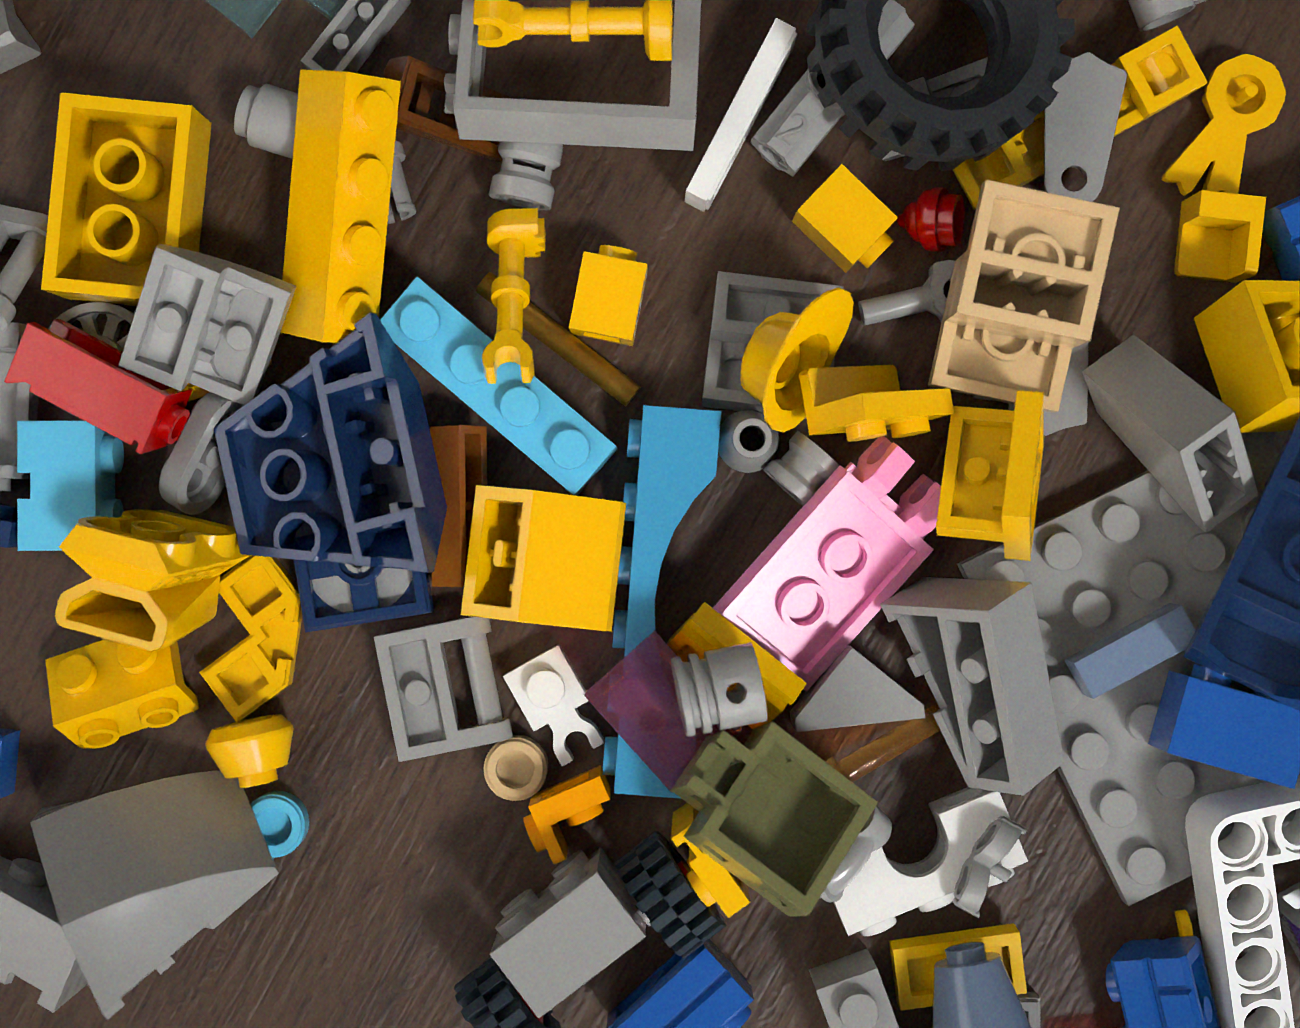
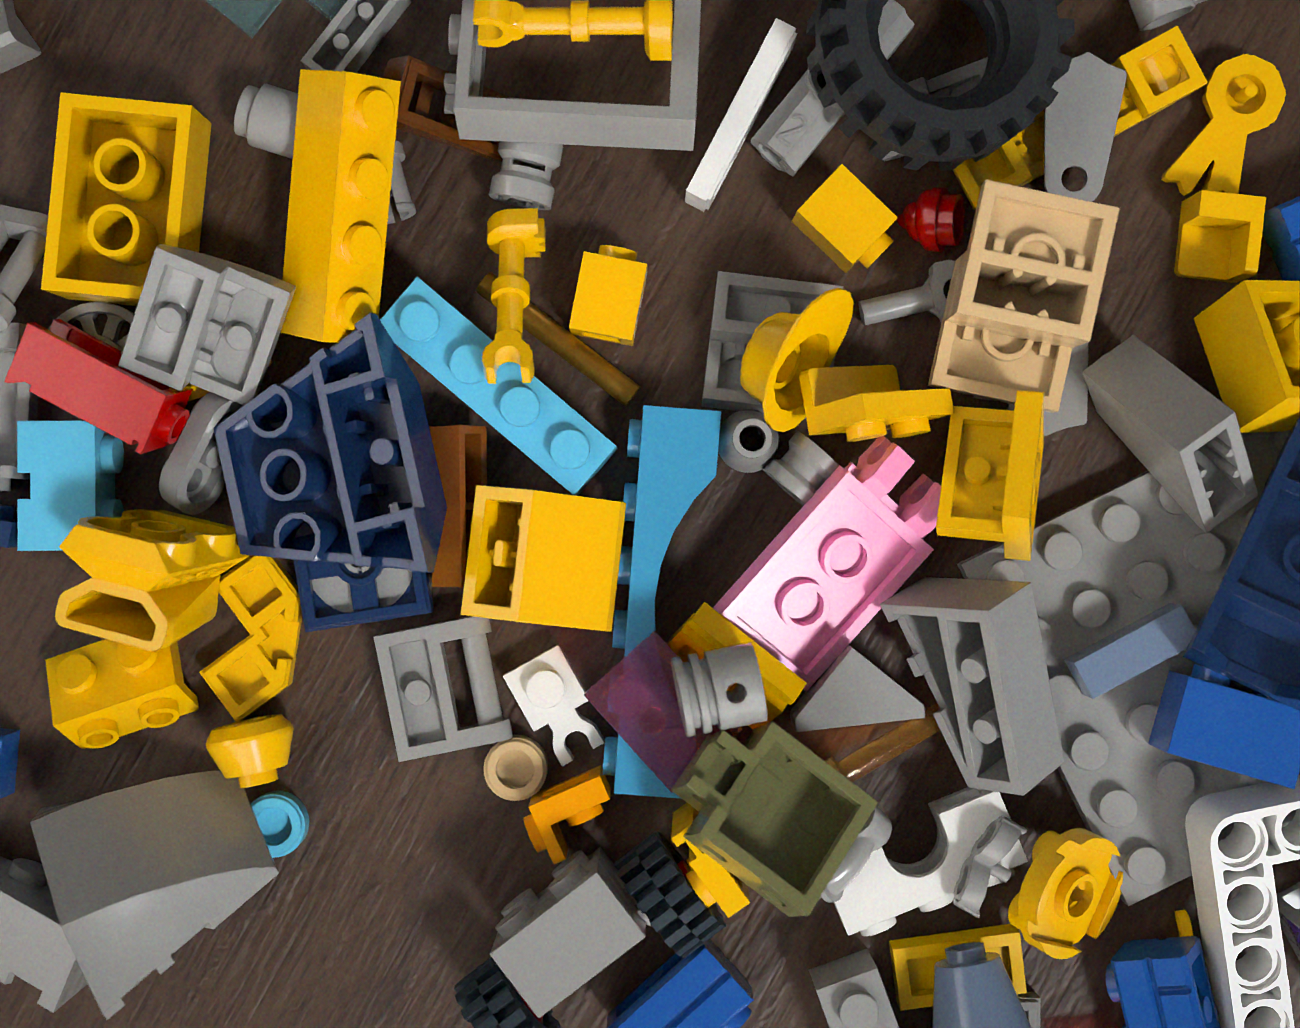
(1066, 891): none -> yellow plate

